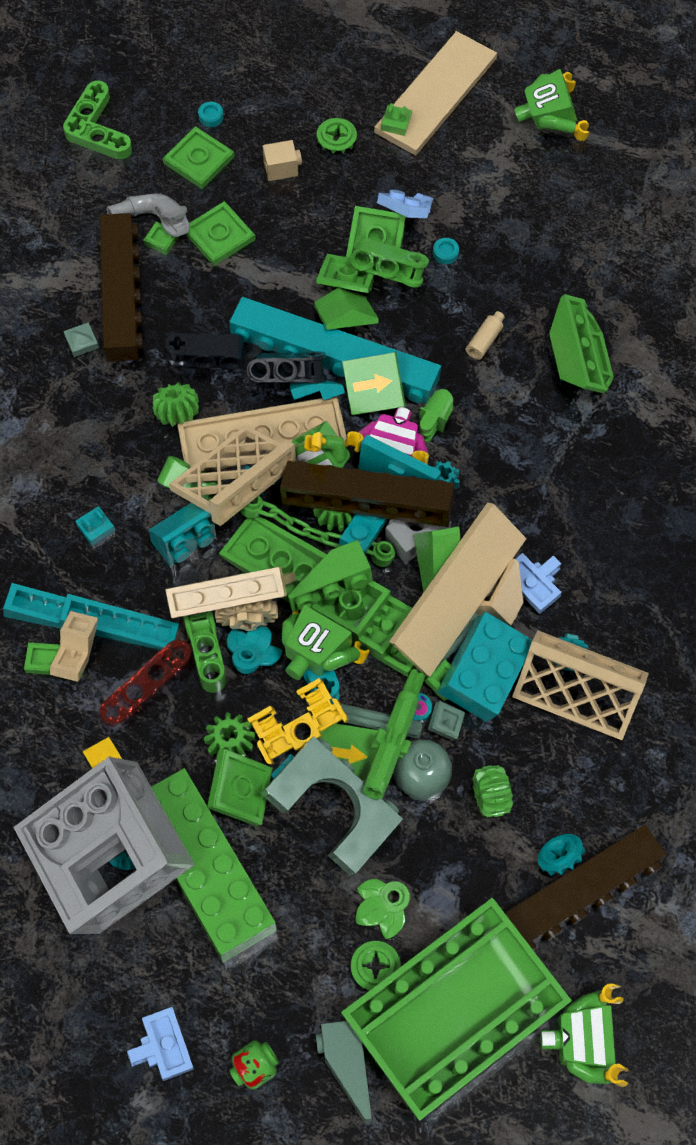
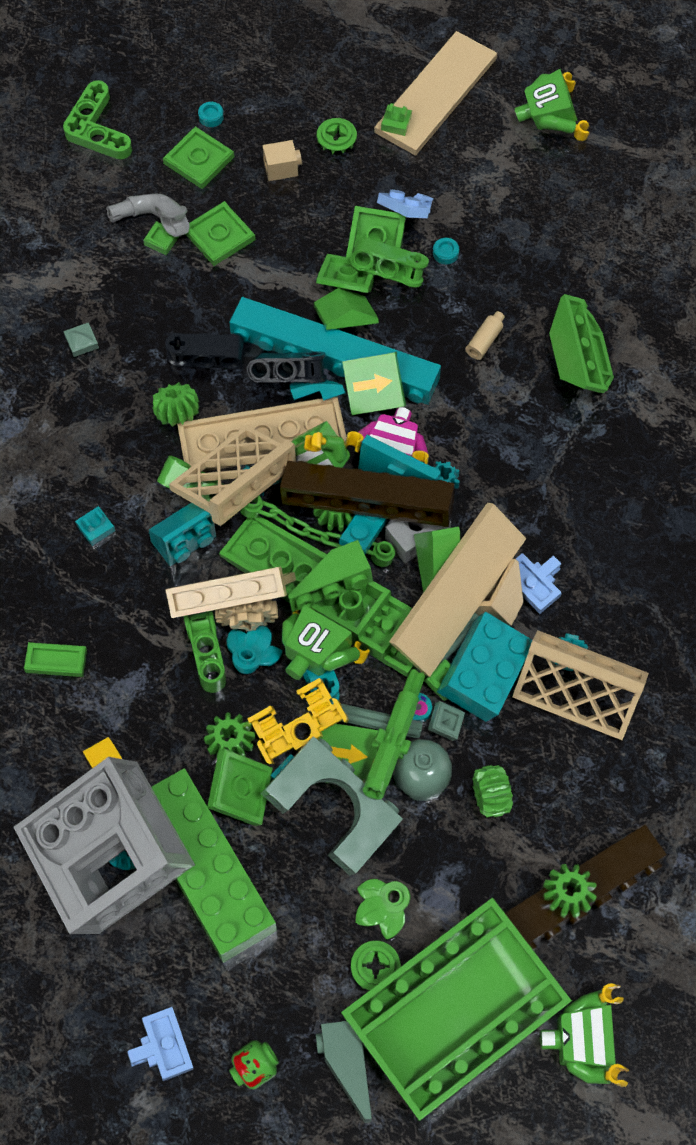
(75, 646): tan slope -> none
(113, 622): teal slope -> none
(119, 287): dark brown brick -> none
(145, 682): clear red beam -> none
(435, 414): bright green arm -> none
(557, 892): none -> bright green gear
(558, 847): teal gear -> none

